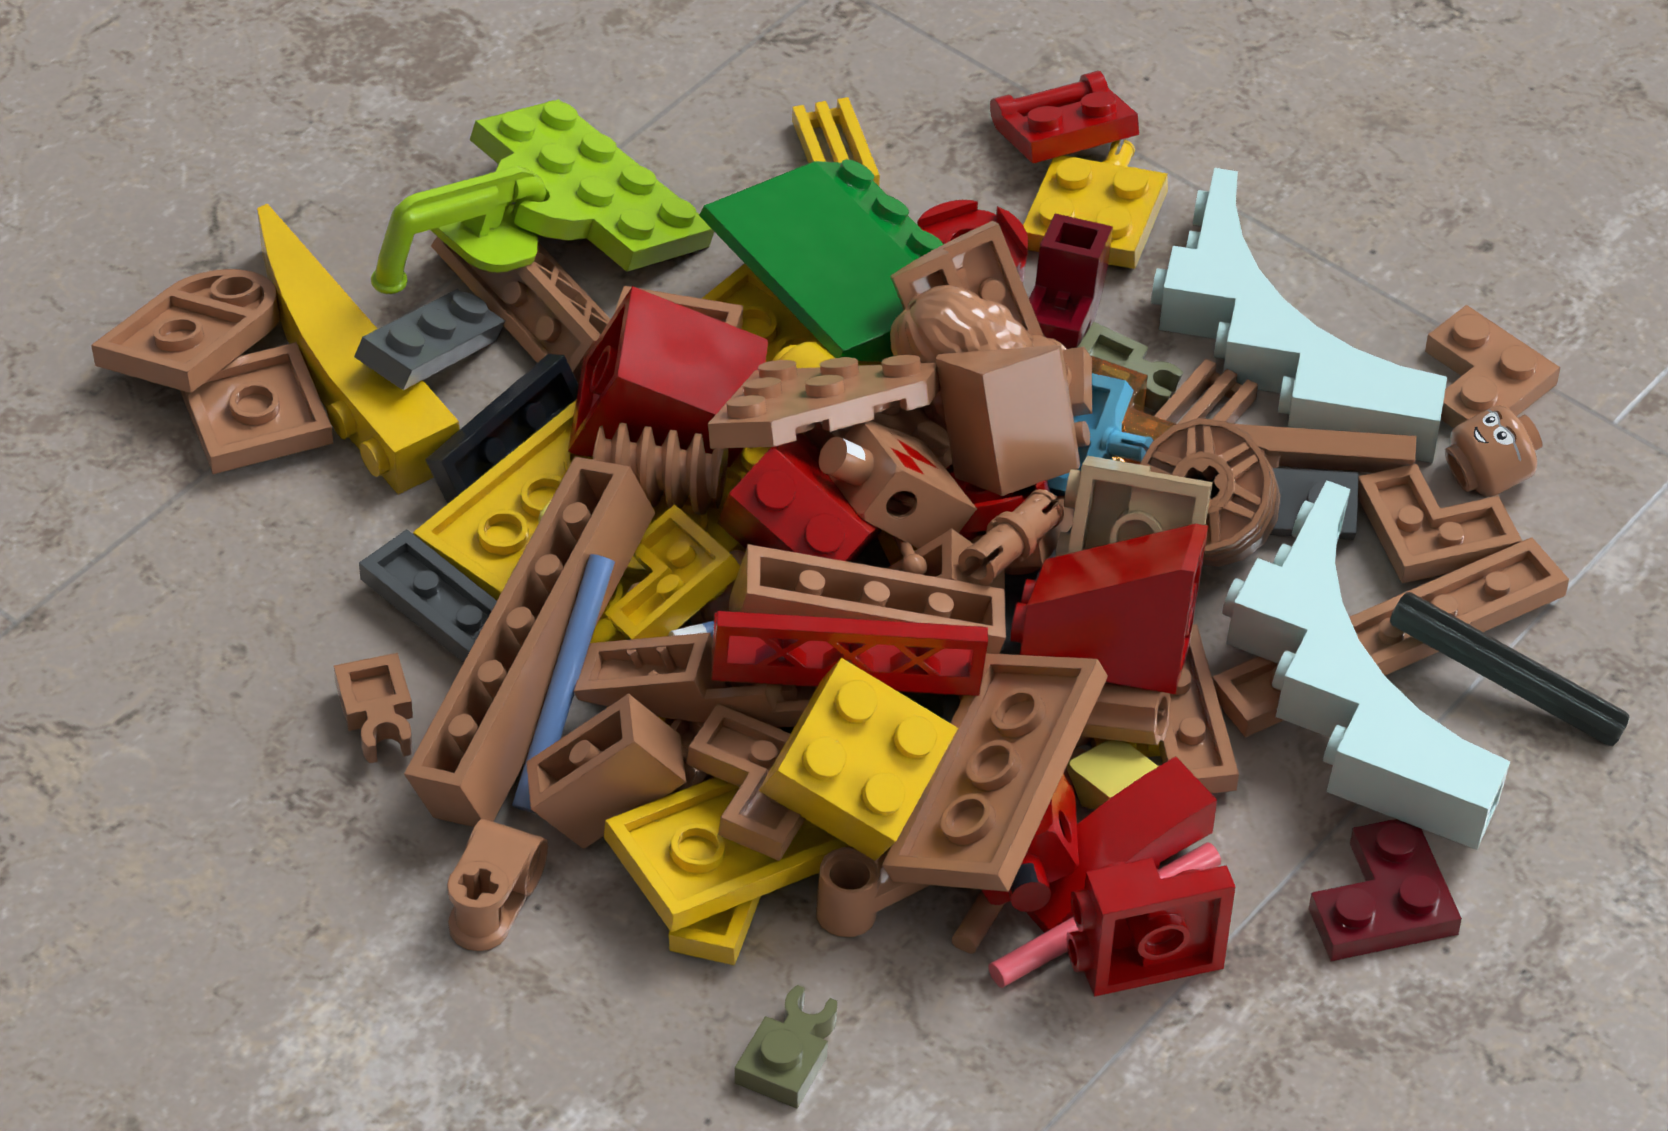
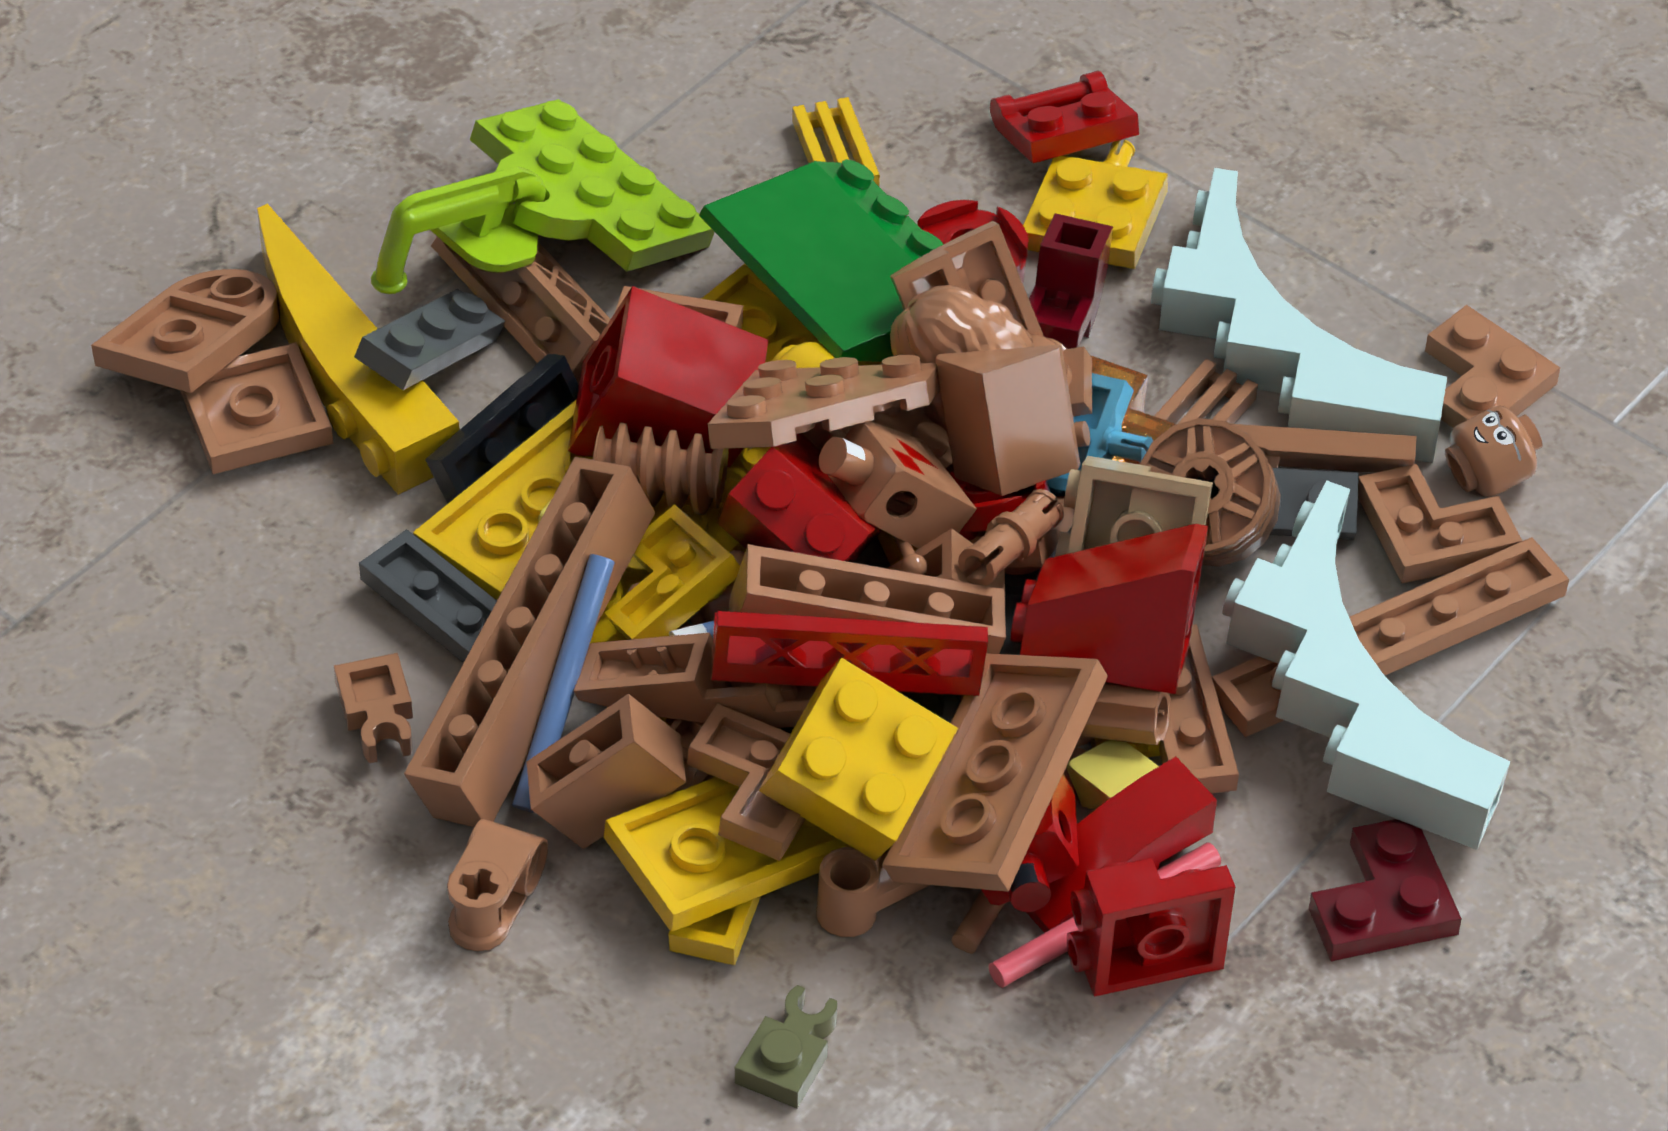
(1126, 352): olive plate -> none
(1509, 669): pearl dark grey axle -> none

